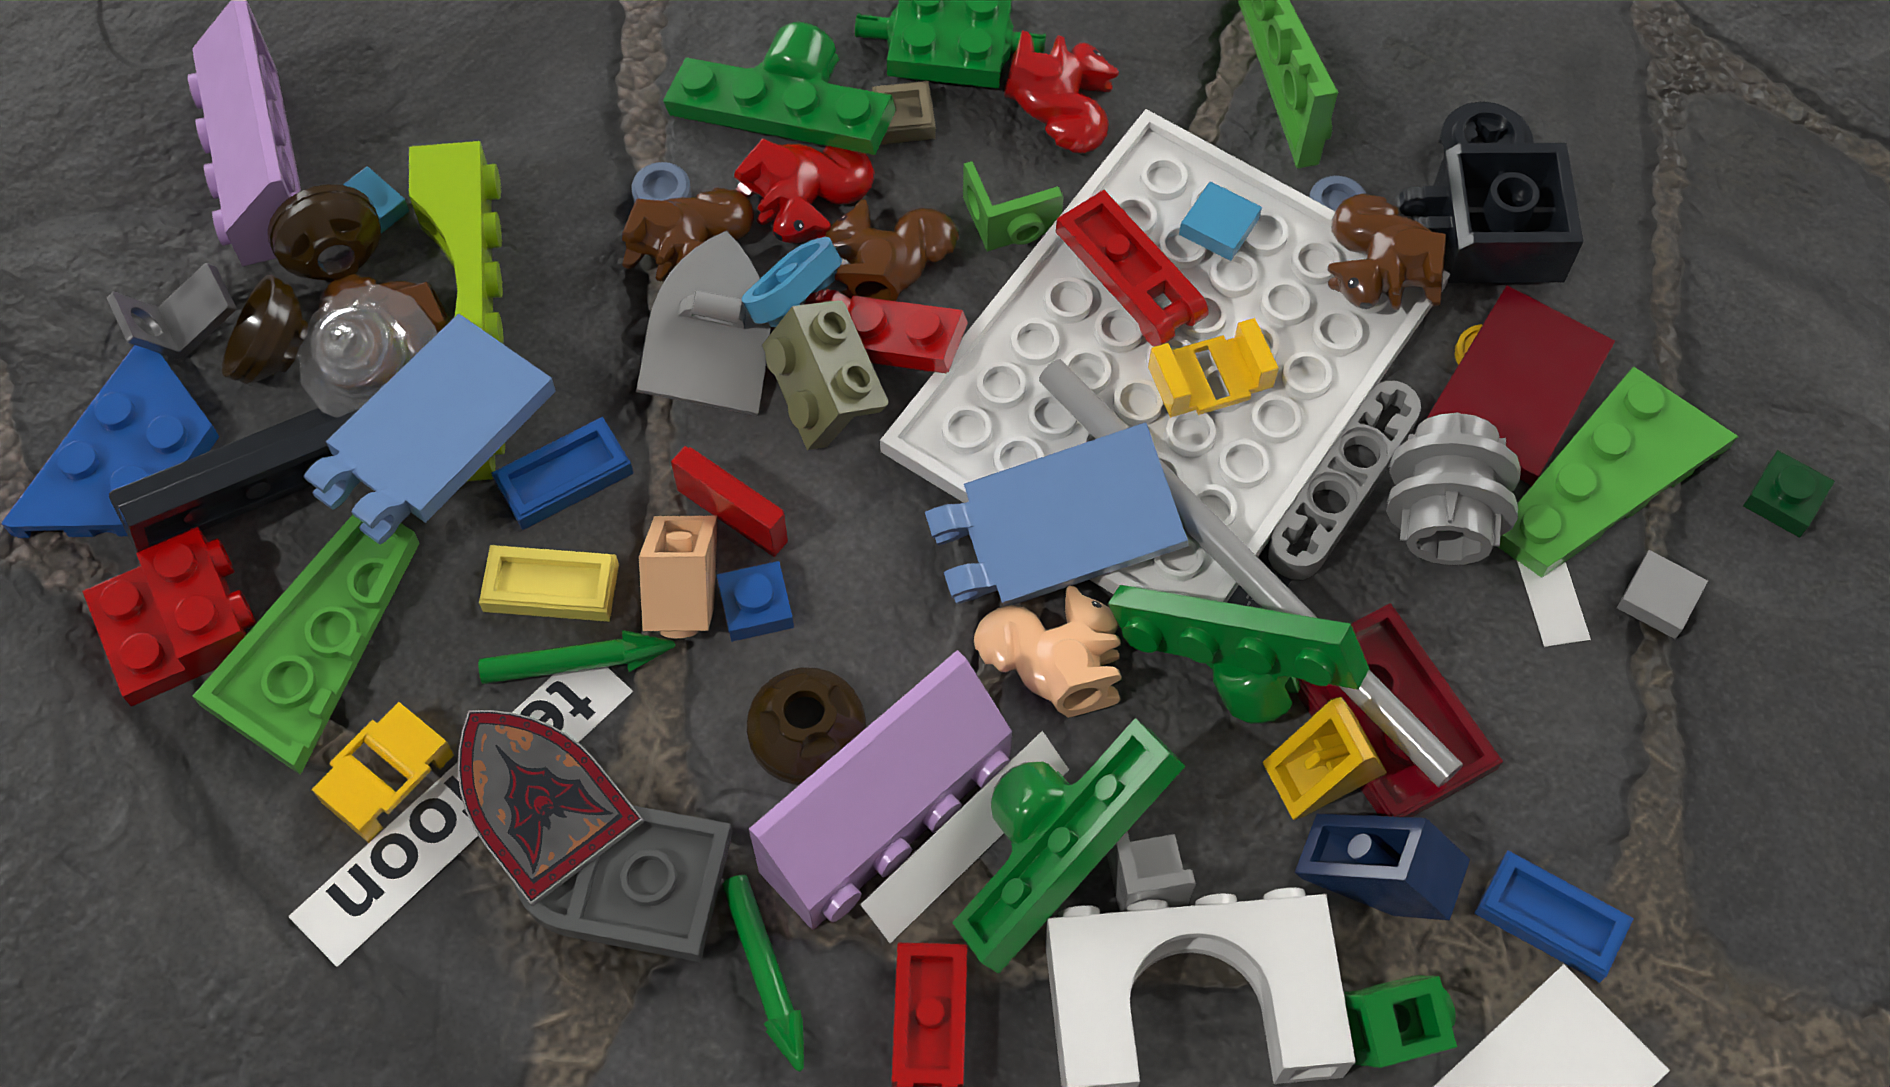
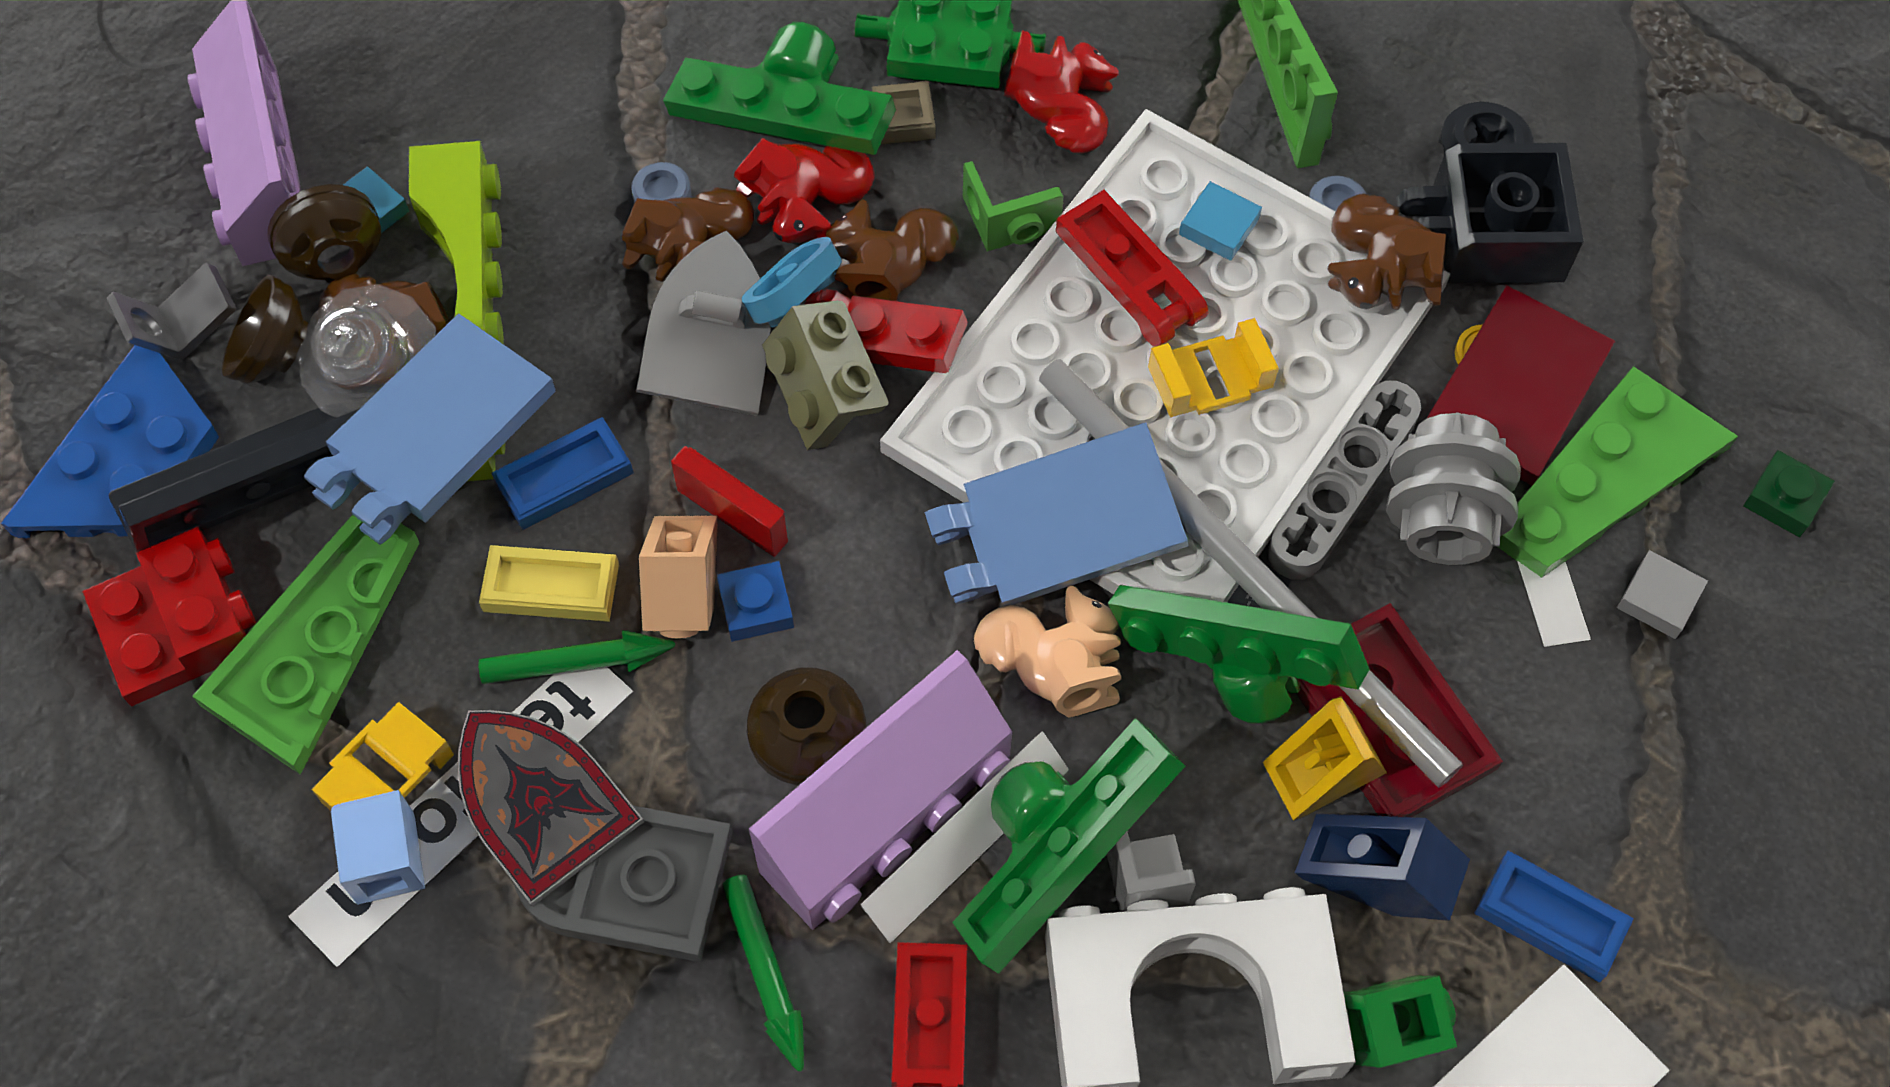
(377, 847): none -> light blue panel

